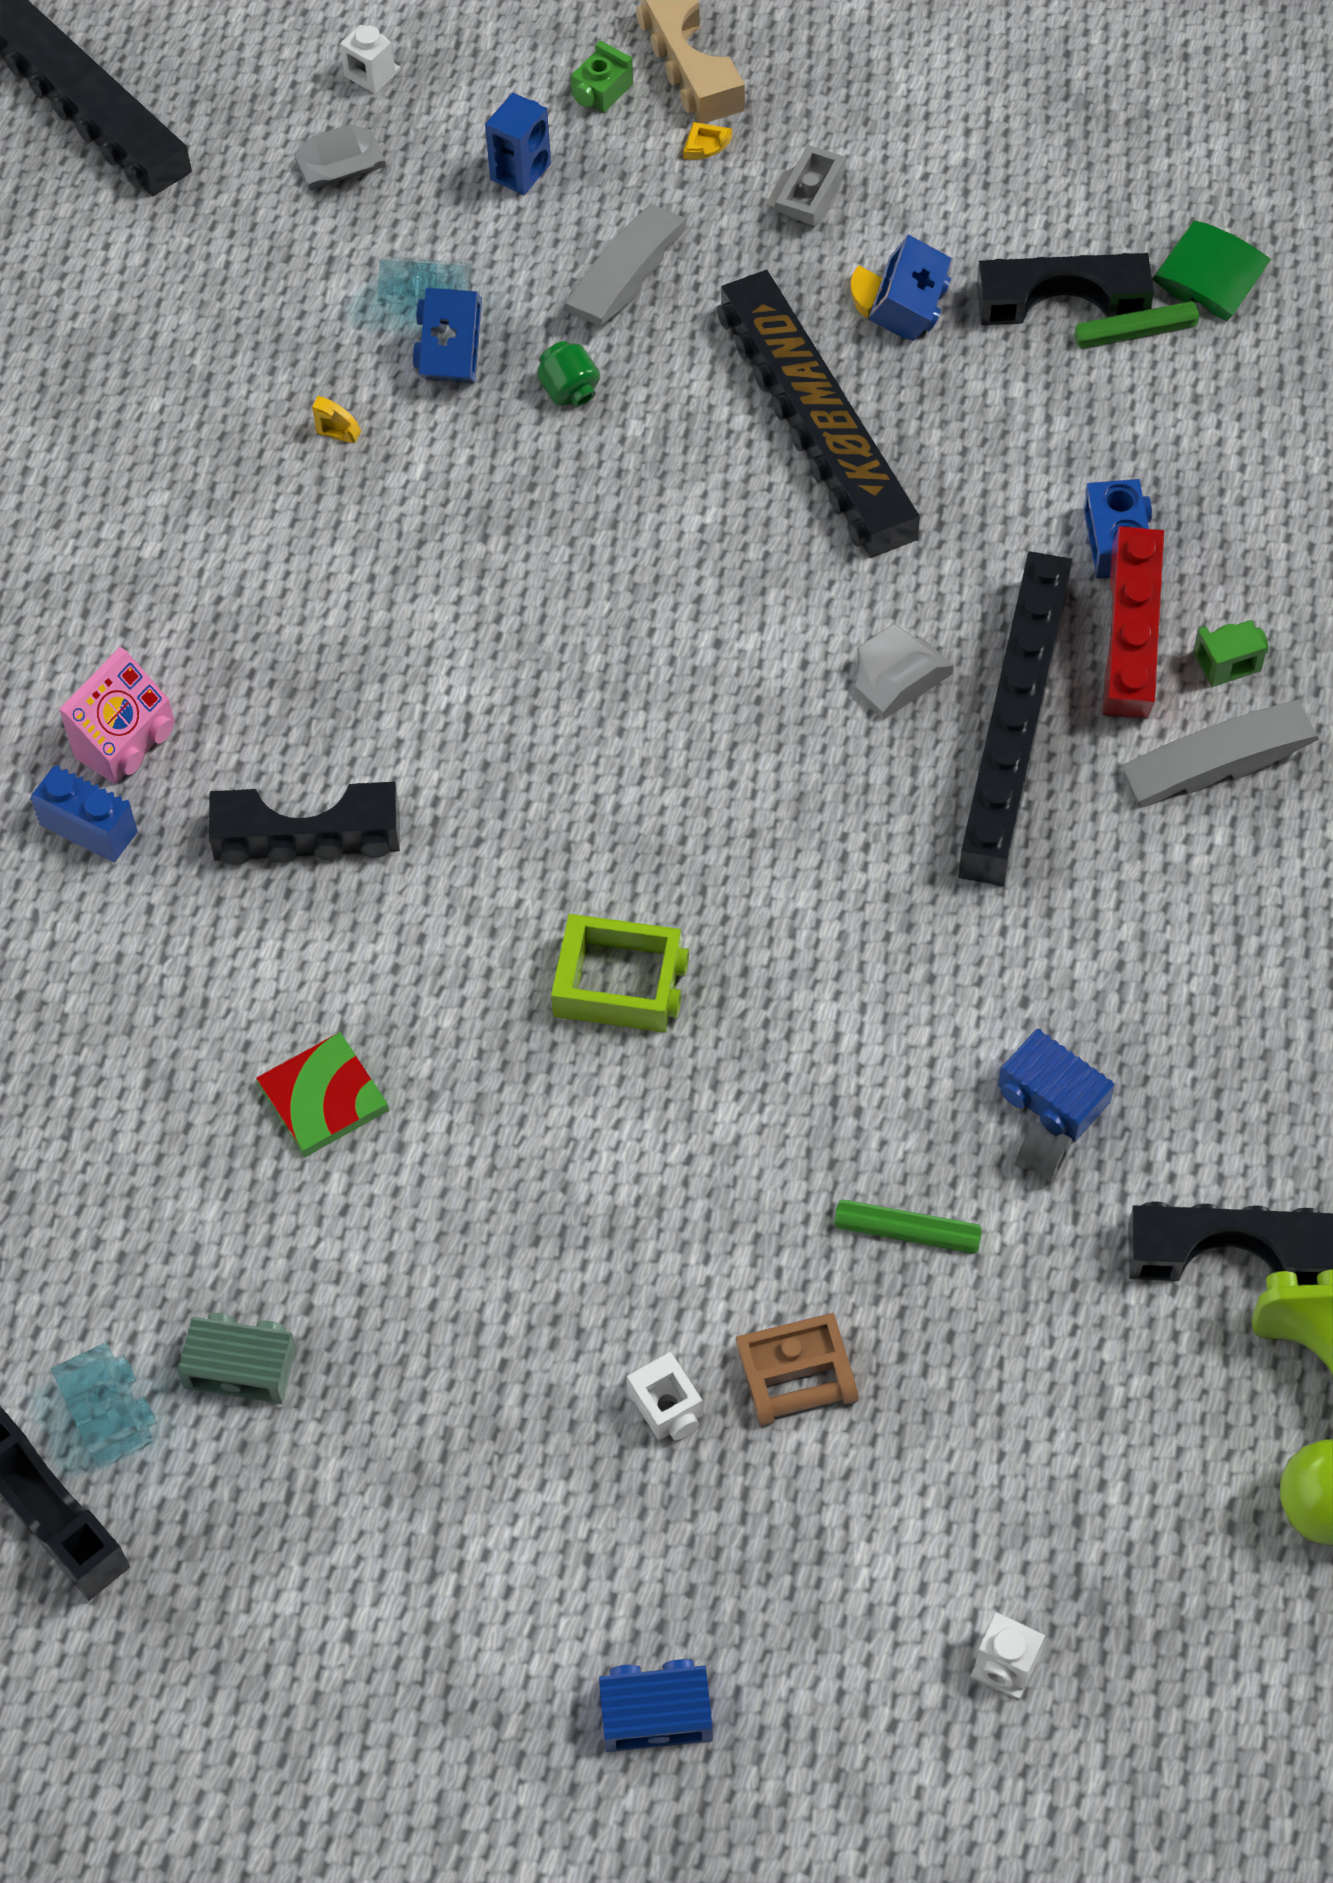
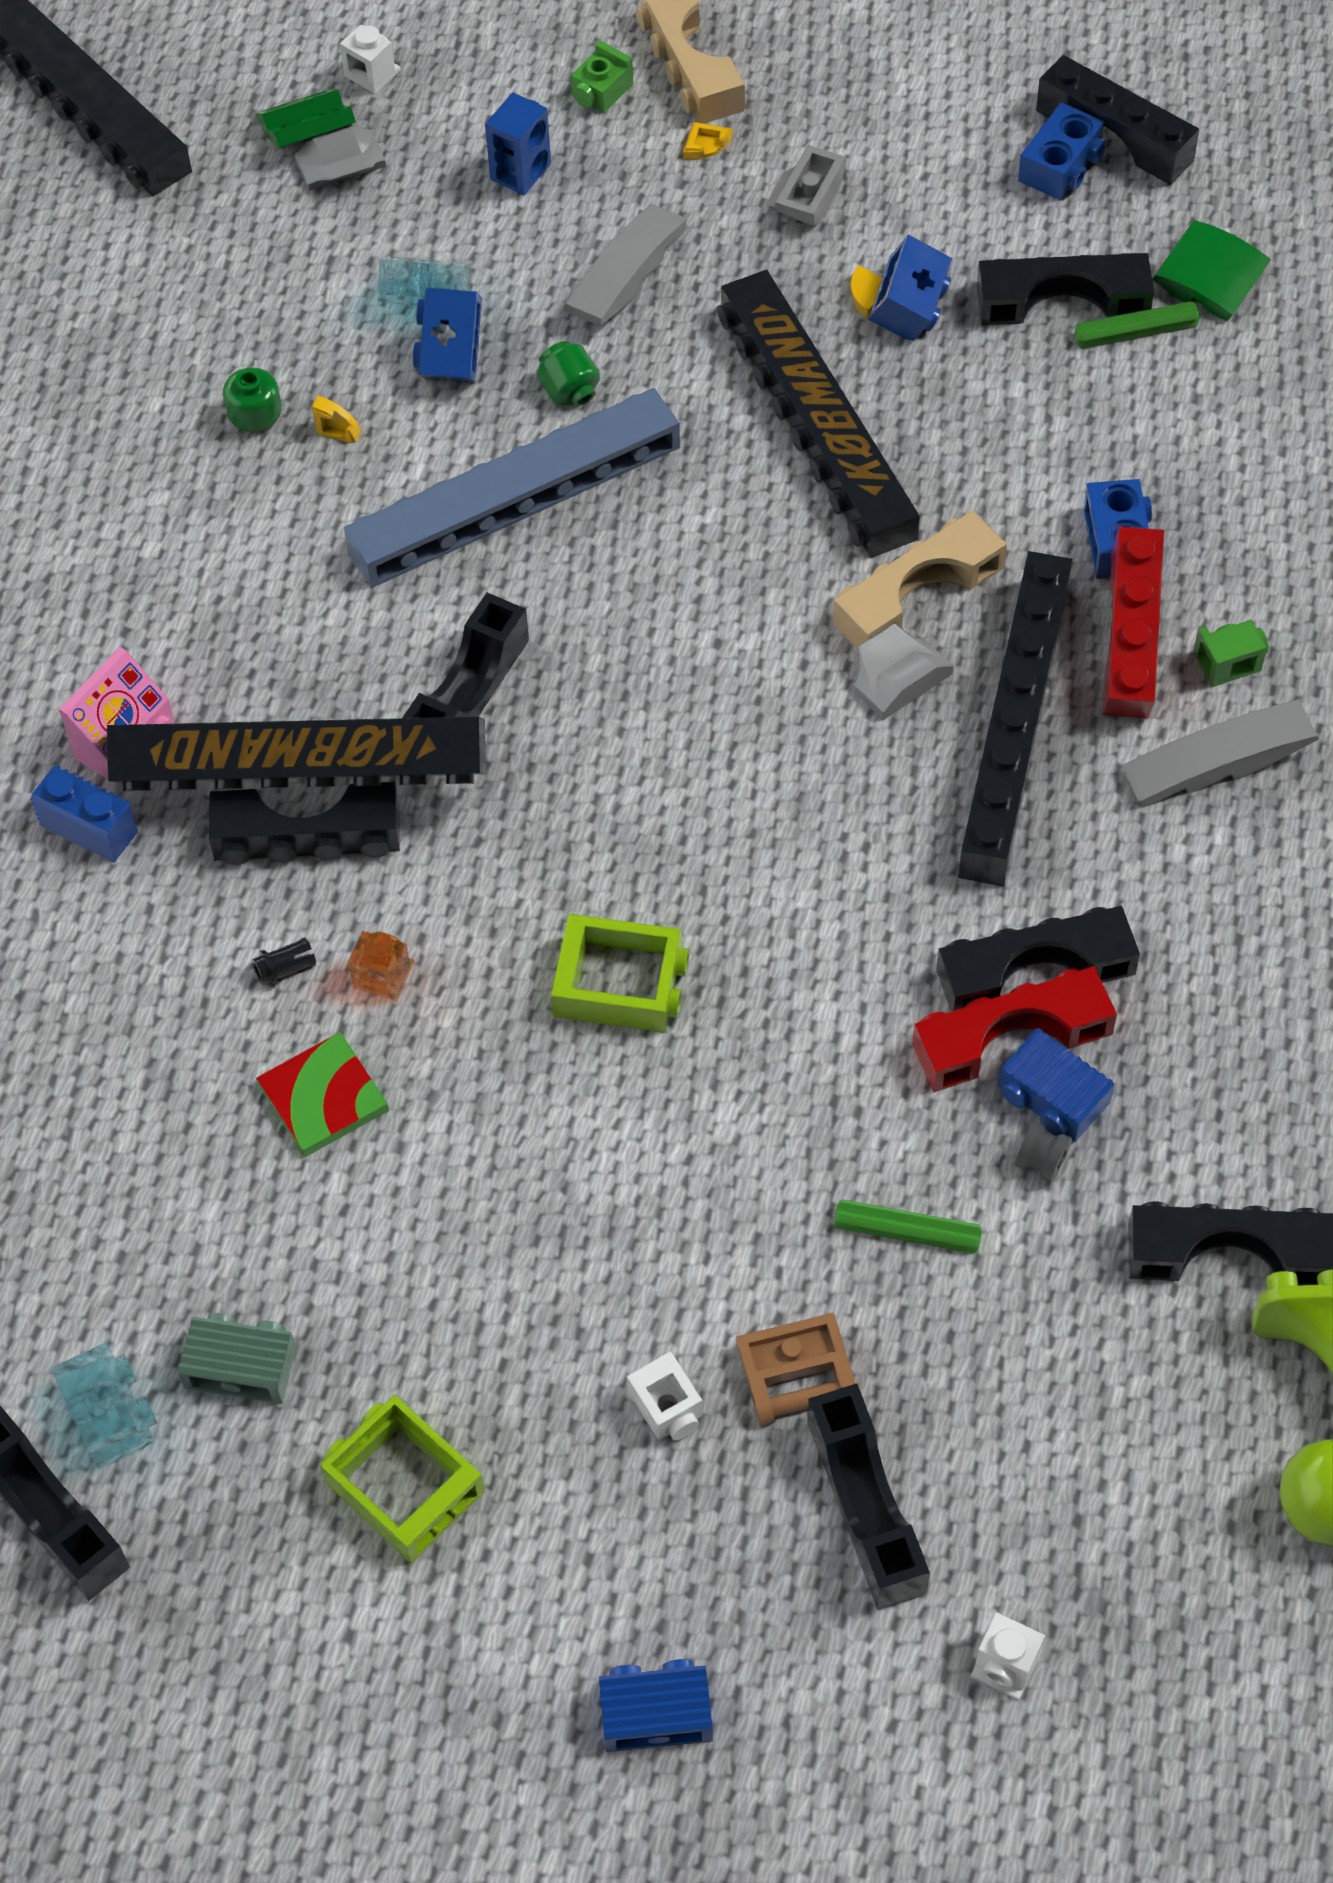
(252, 399): none -> green head
(281, 962): none -> black pin
(296, 751): none -> black brick
(305, 117): none -> green slope
(381, 956): none -> clear orange brick
(437, 1511): none -> lime window
(487, 652): none -> black arch
(512, 487): none -> sand blue brick
(857, 1477): none -> black arch
(959, 554): none -> tan arch
(1062, 151): none -> blue brick
(1069, 1008): none -> red arch
(1079, 942): none -> black arch
(1154, 136): none -> black arch

